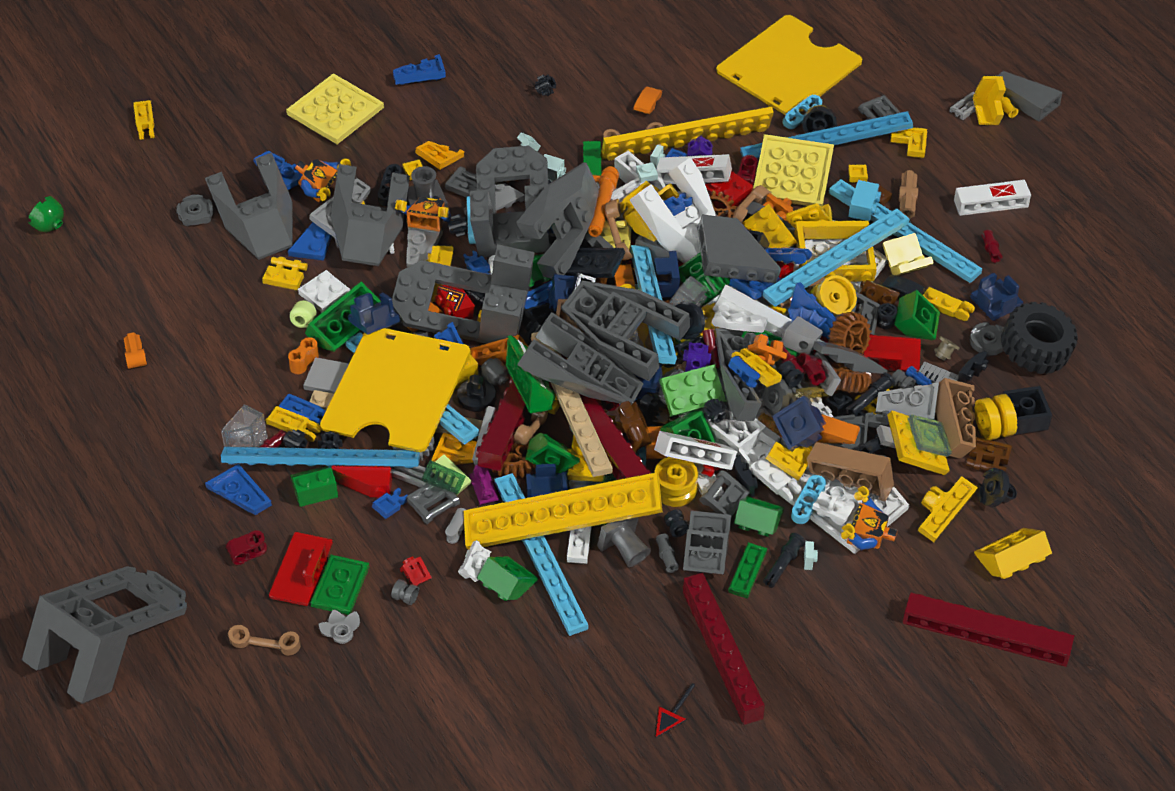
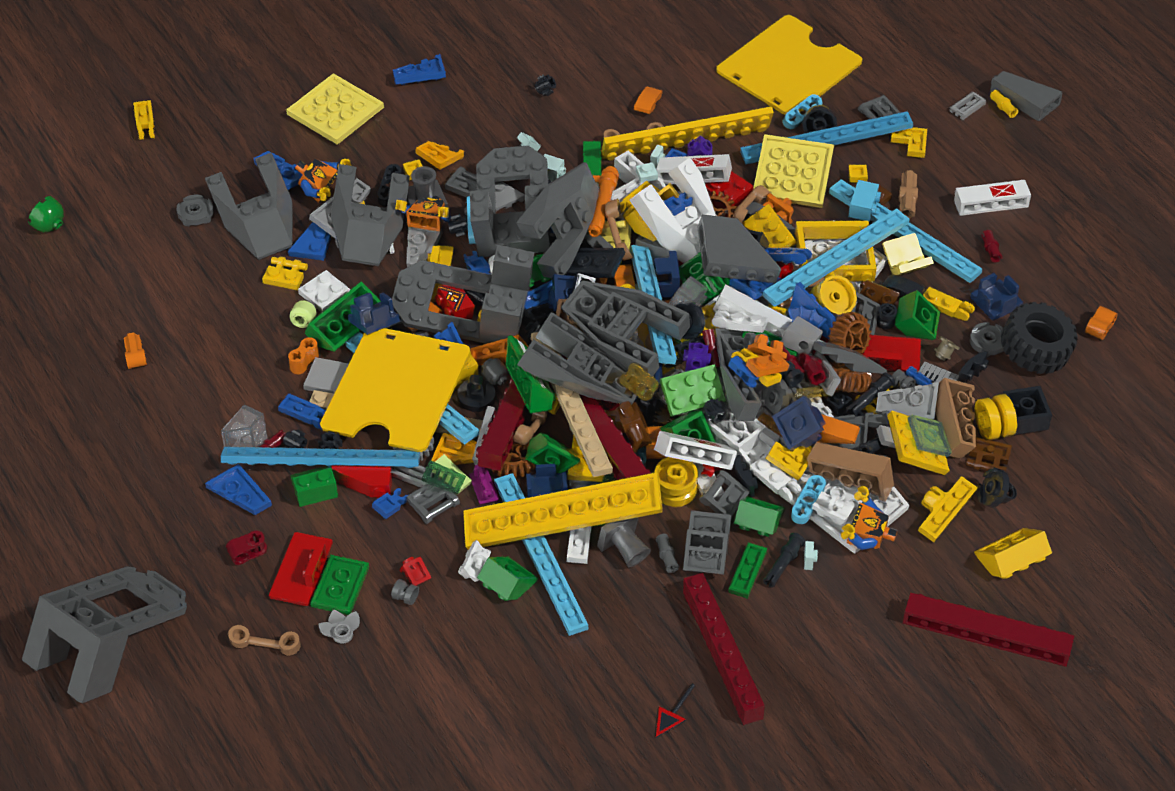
(289, 420): yellow hinge -> none
(455, 527): light grey bar -> none
(639, 381): none -> clear yellow piece
(676, 522): black wheel -> none
(748, 168): dark red piece -> none
(767, 365): none -> orange plate
(810, 213): yellow bracket -> none
(988, 100): yellow panel -> none
(1101, 322): none -> orange axle

